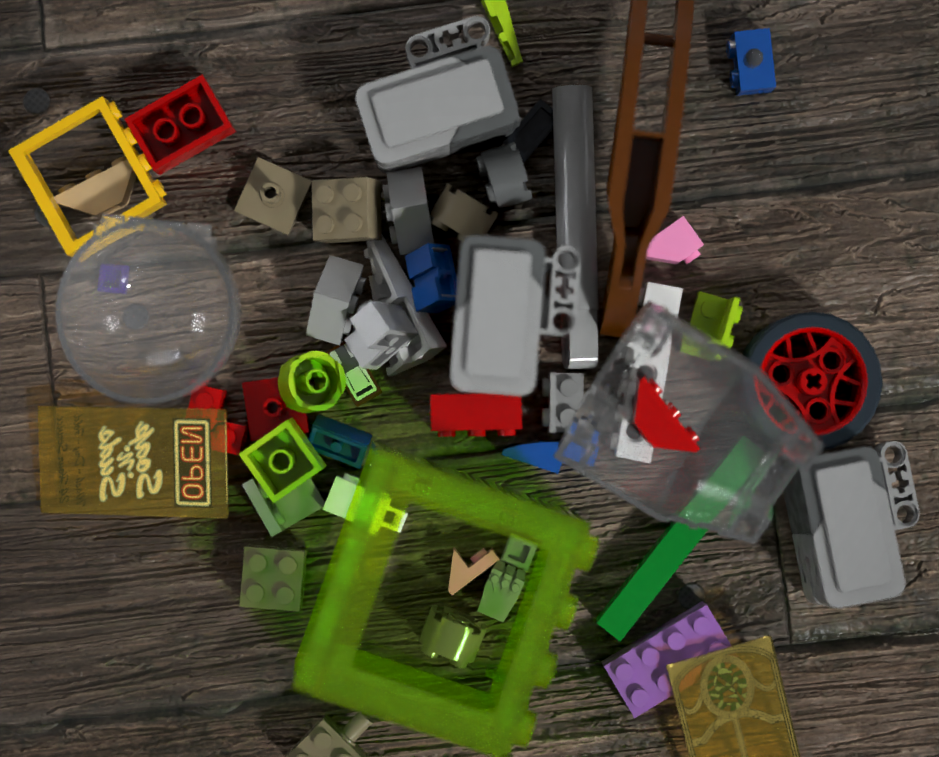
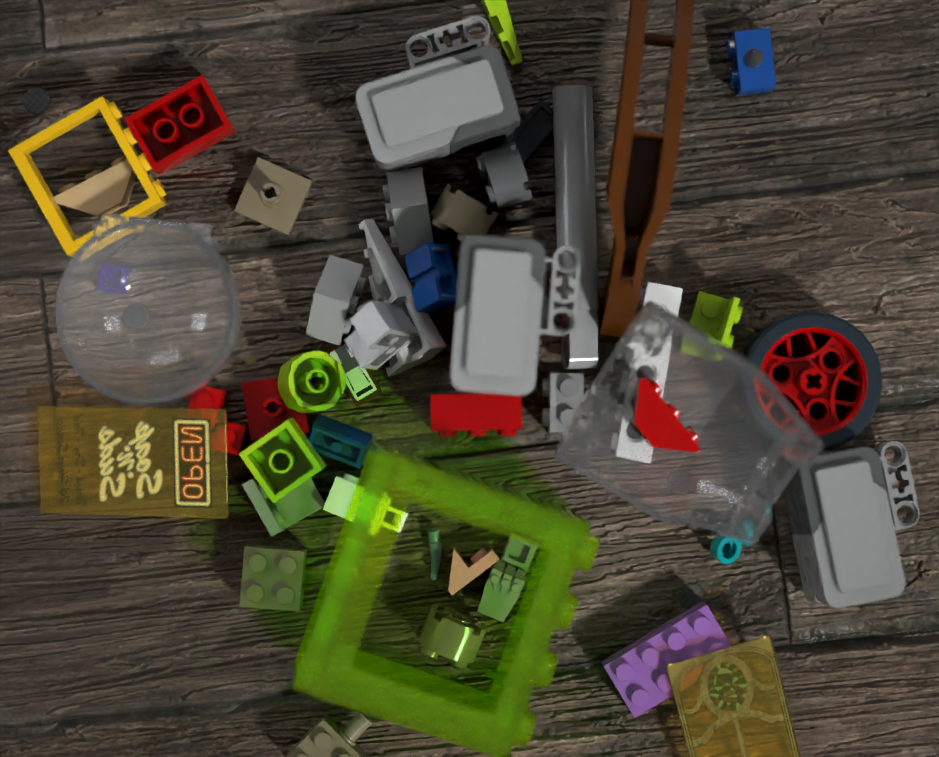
(346, 210): dark tan brick -> none
(435, 547): none -> helmet
(536, 454): blue slope -> none
(648, 578): green tile -> none
(675, 244): bright pink slope -> none
(726, 549): none -> teal plate

